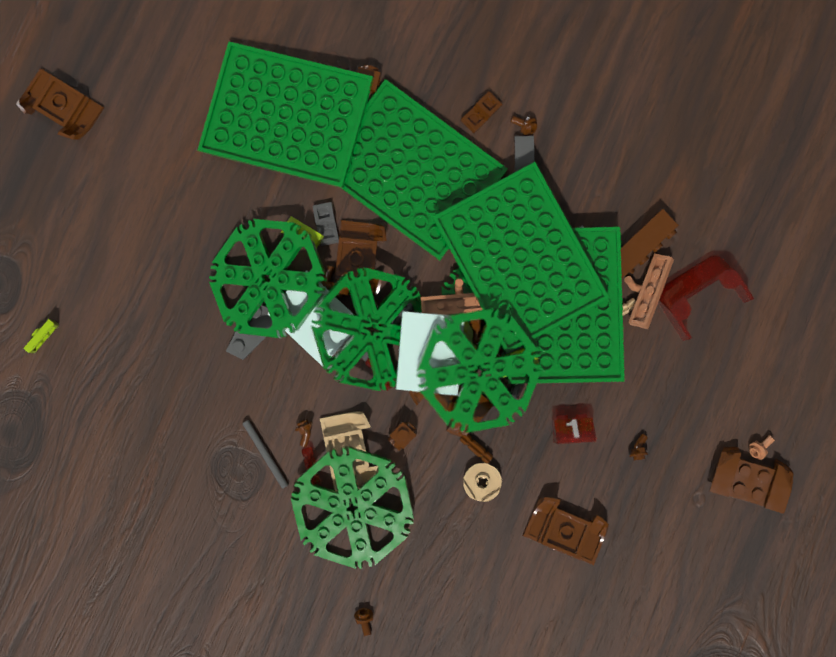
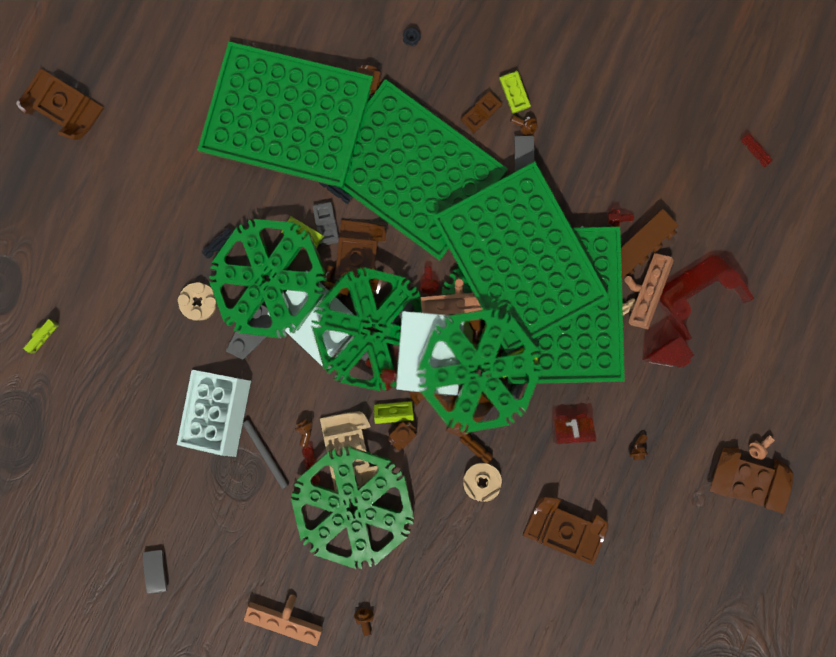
(154, 572): none -> dark grey slope
(187, 297): none -> tan plate
(213, 413): none -> light aqua slope
(217, 243): none -> black axle
(283, 622): none -> nougat plate
(338, 192): none -> black axle
(388, 376): none -> clear red plate
(393, 412): none -> lime plate
(411, 32): none -> black plate
(428, 285): none -> clear red plate
(514, 92): none -> lime plate
(615, 218): none -> clear red plate
(671, 354): none -> clear red slope
(757, 151): none -> clear red axle

